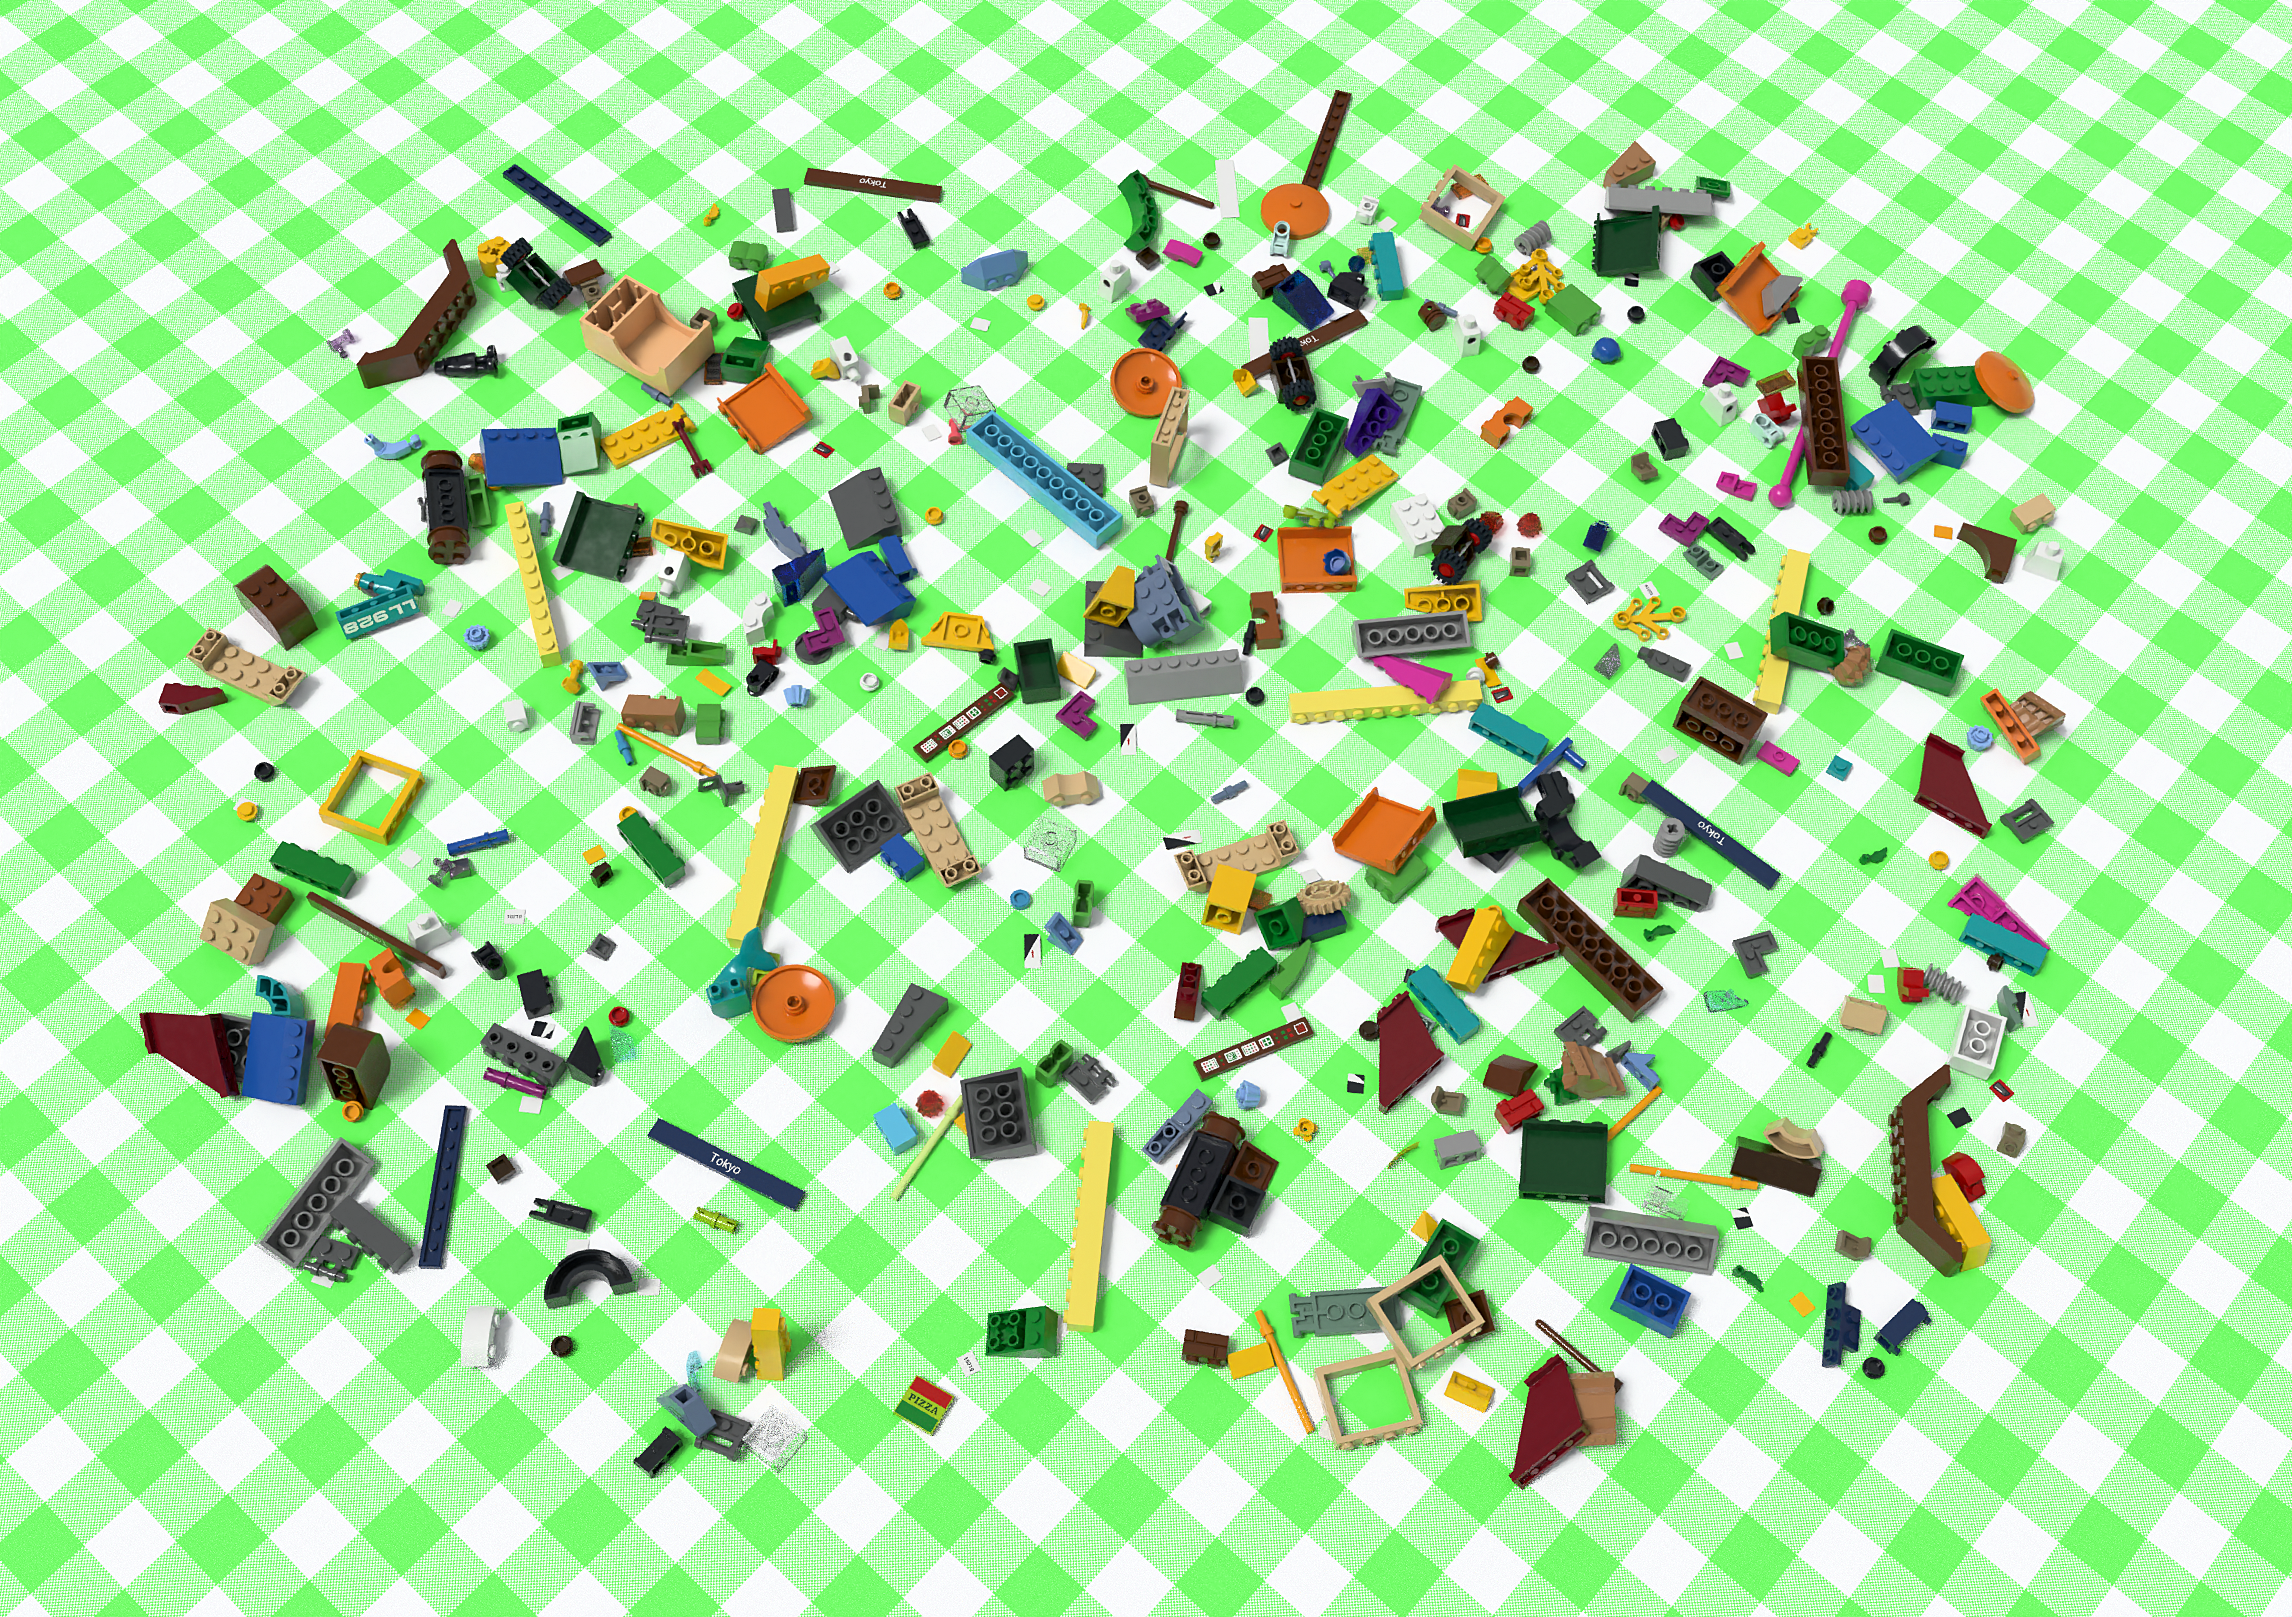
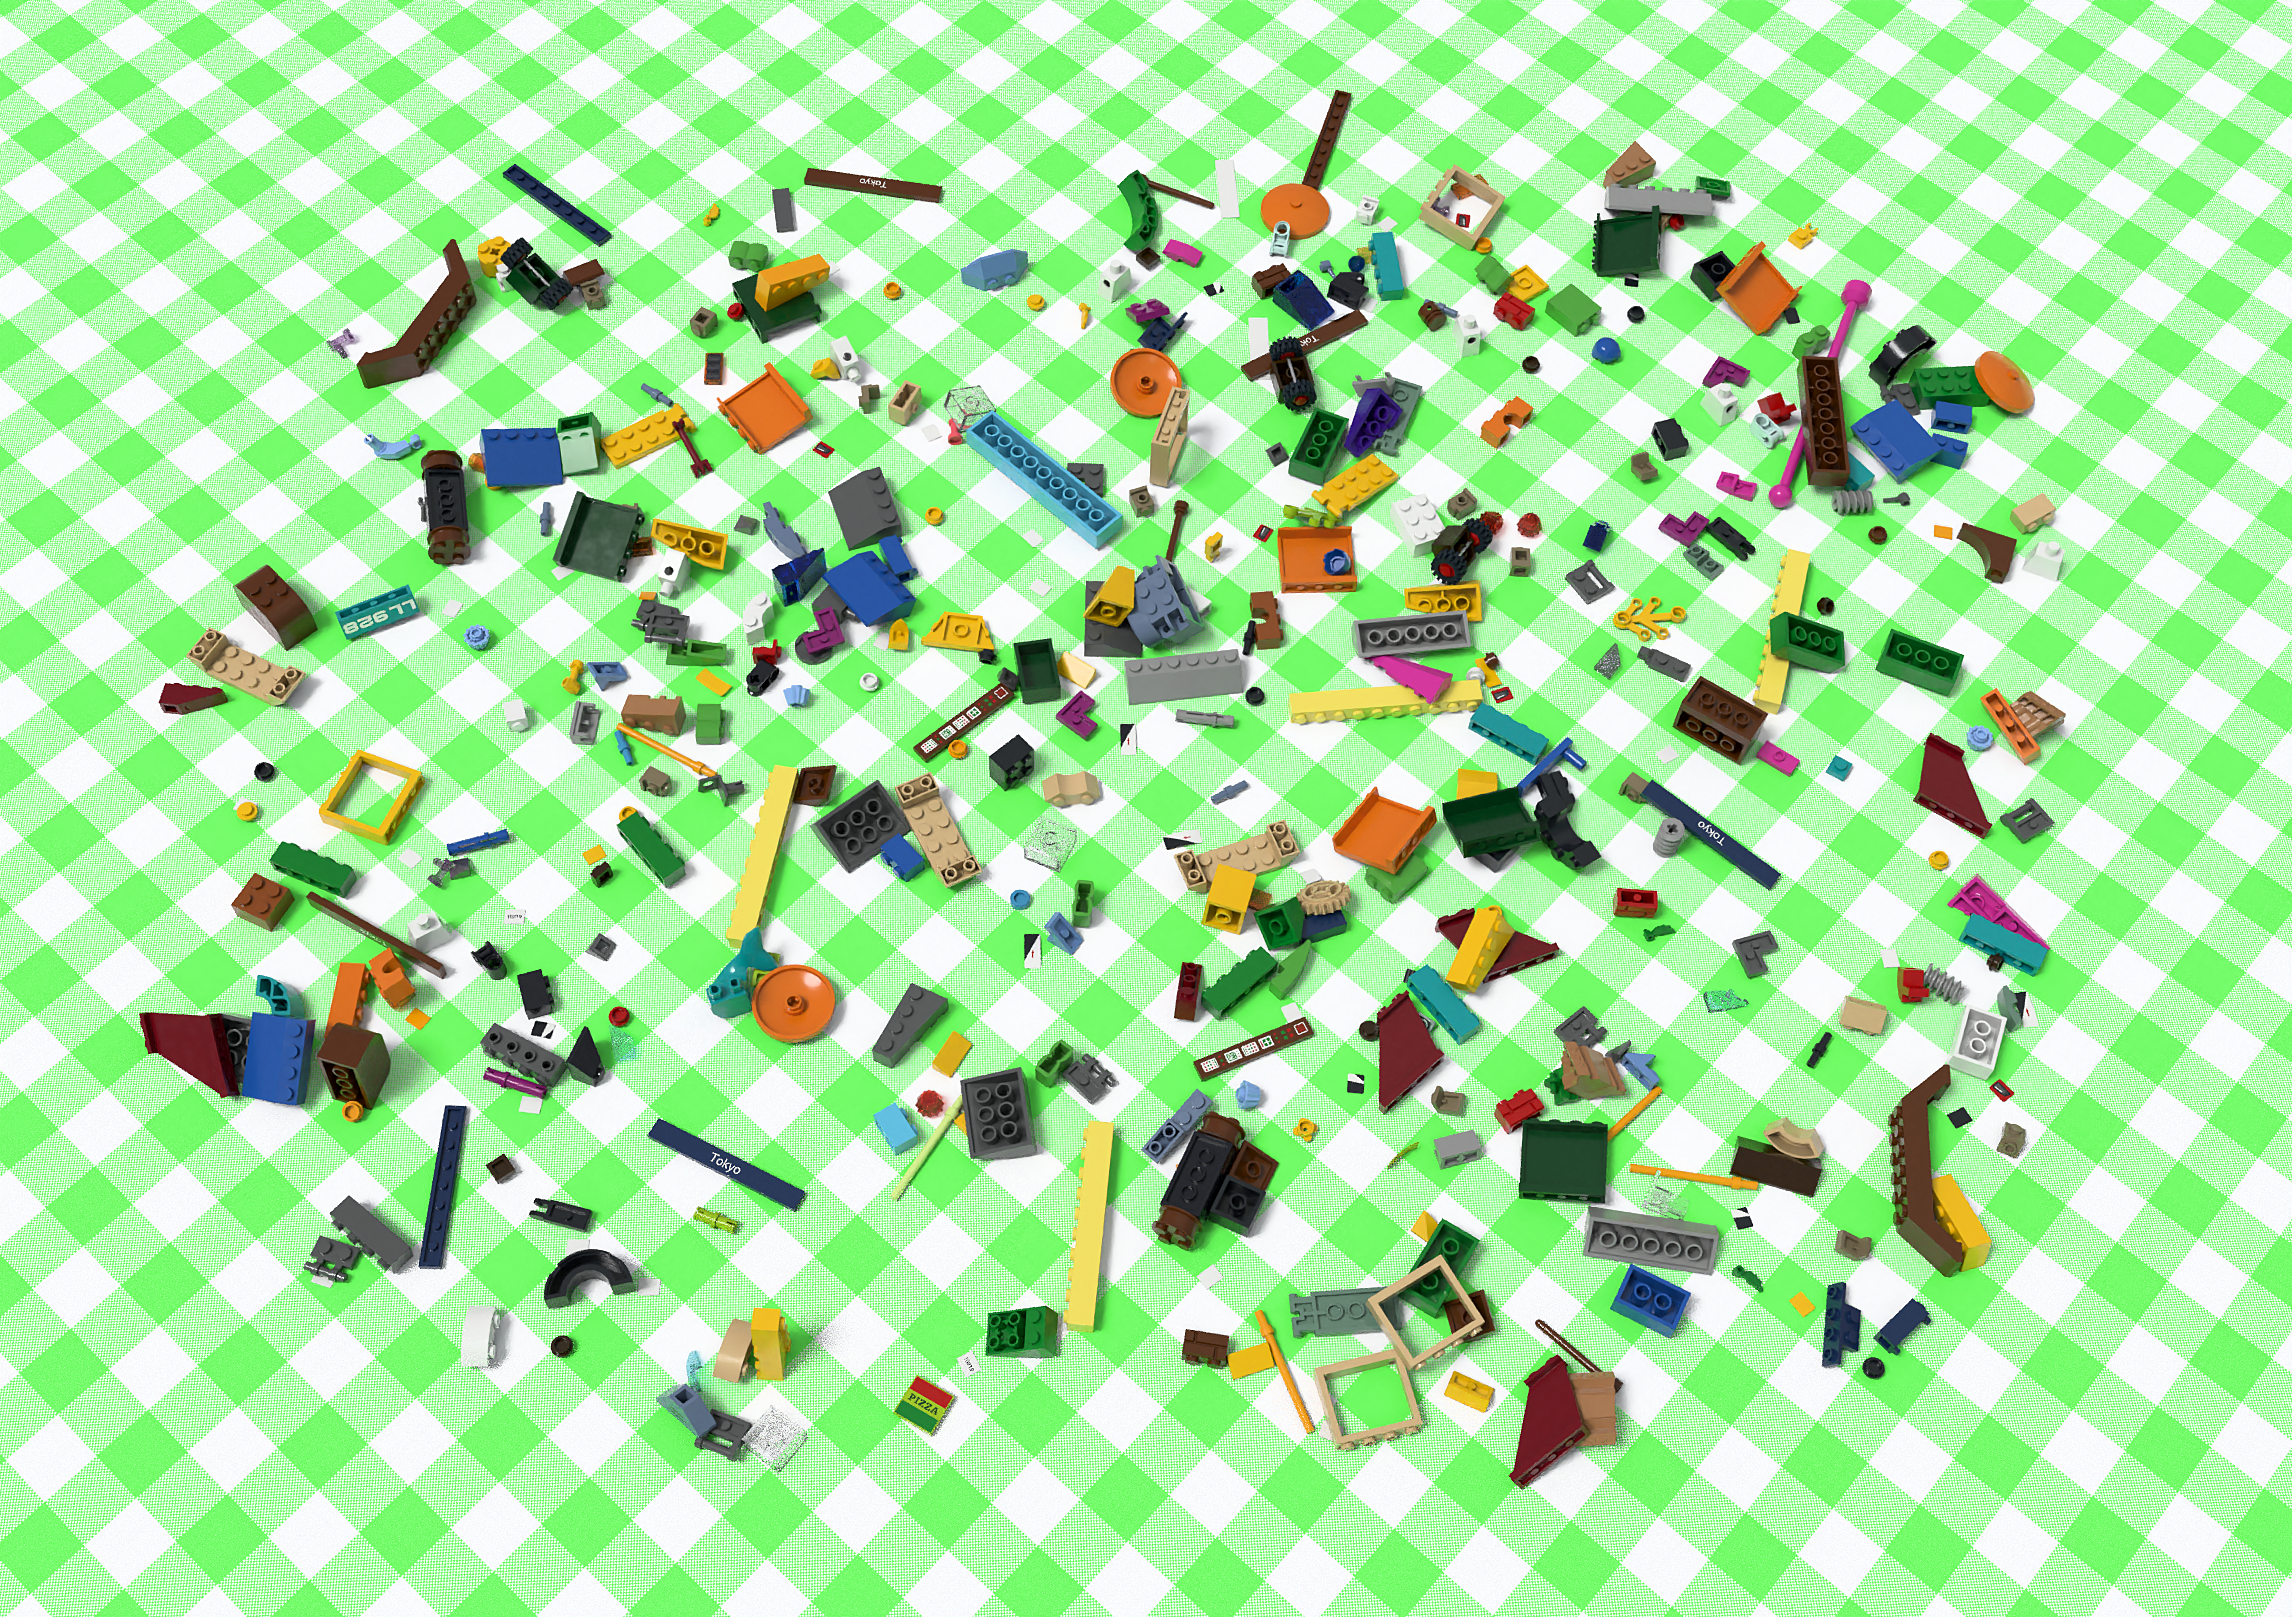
(237, 931): tan brick -> none
(308, 1208): light grey slope -> none
(376, 584): teal plate -> none
(469, 364): black piece -> none
(478, 500): bright green slope -> none
(533, 585): light yellow brick -> none
(644, 338): light nougat piece -> none
(658, 1453): black hinge -> none
(744, 359): green slope -> none
(913, 229): black hinge -> none
(980, 324): white sticker -> none
(1211, 240): dark brown plate -> none
(1245, 381): yellow plate -> none
(1508, 1074): reddish brown slope -> none
(1533, 238): light grey piece -> none
(1540, 258): yellow plant -> none
(1589, 950): reddish brown brick -> none
(1648, 590): white sticker -> none
(1669, 883): dark grey wedge -> none
(1733, 650): white sticker -> none
(1775, 383): clear orange tile -> none
(1778, 293): light grey slope -> none
(1850, 636): piece -> none
(1853, 667): medium nougat hair -> none
(1876, 857): green piece -> none
(1876, 983): white sticker -> none
(1966, 1173): red brick -> none

